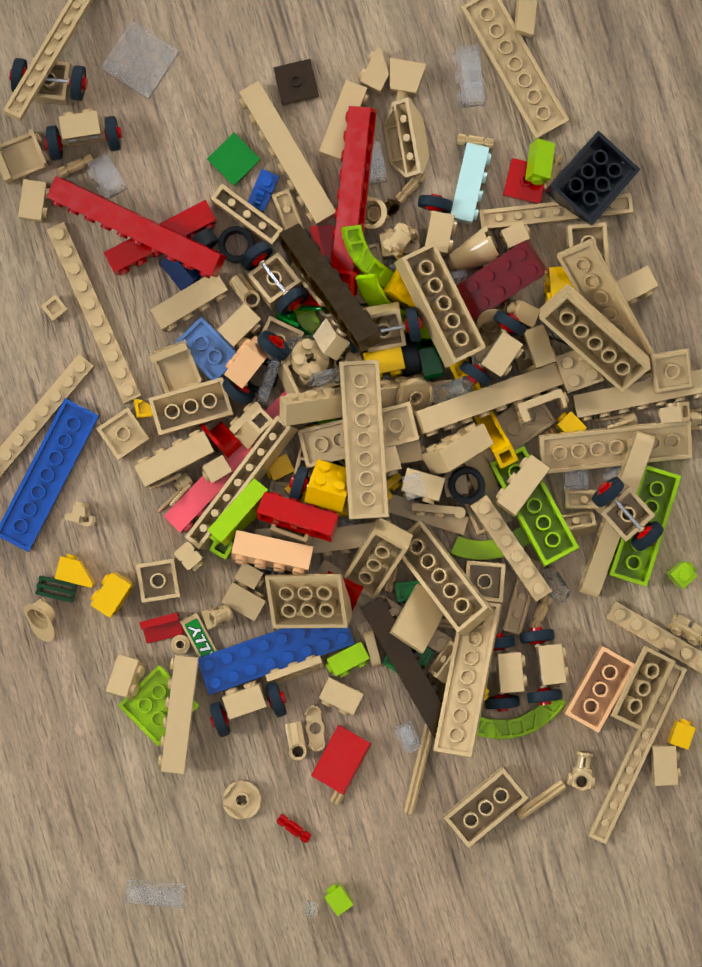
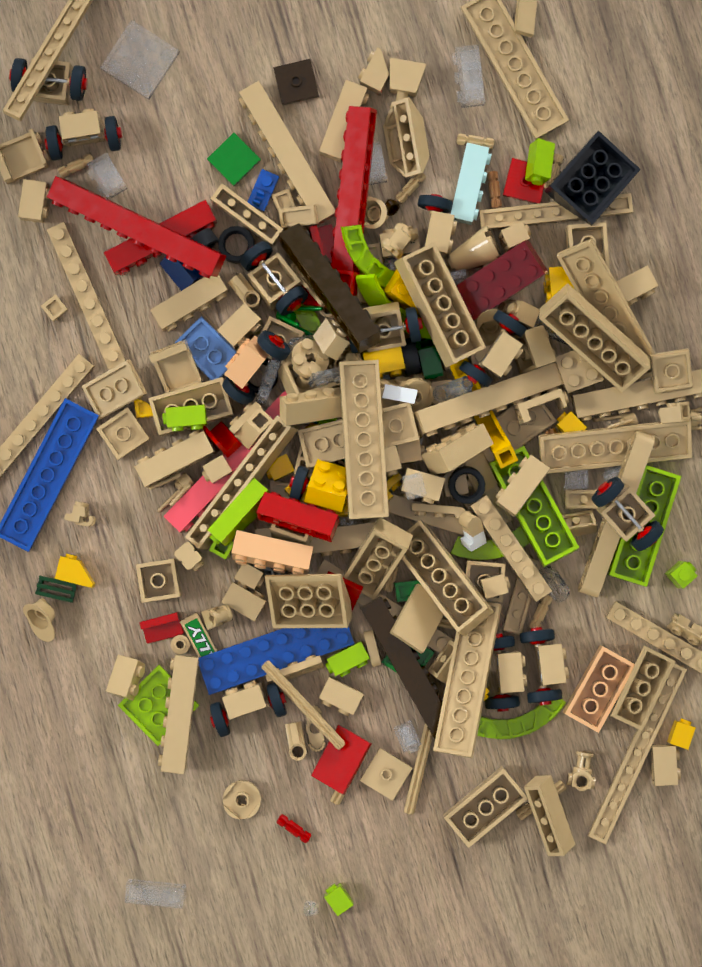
(112, 594): yellow brick -> none
(114, 389): none -> tan tile
(185, 416): none -> lime brick
(303, 215): none -> tan tile
(303, 705): none -> tan axle
(386, 774): none -> tan plate
(399, 393): none -> white sticker
(473, 531): none -> leg
(494, 189): none -> medium nougat axle
(495, 585): none -> tan brick
(549, 815): none -> tan brick

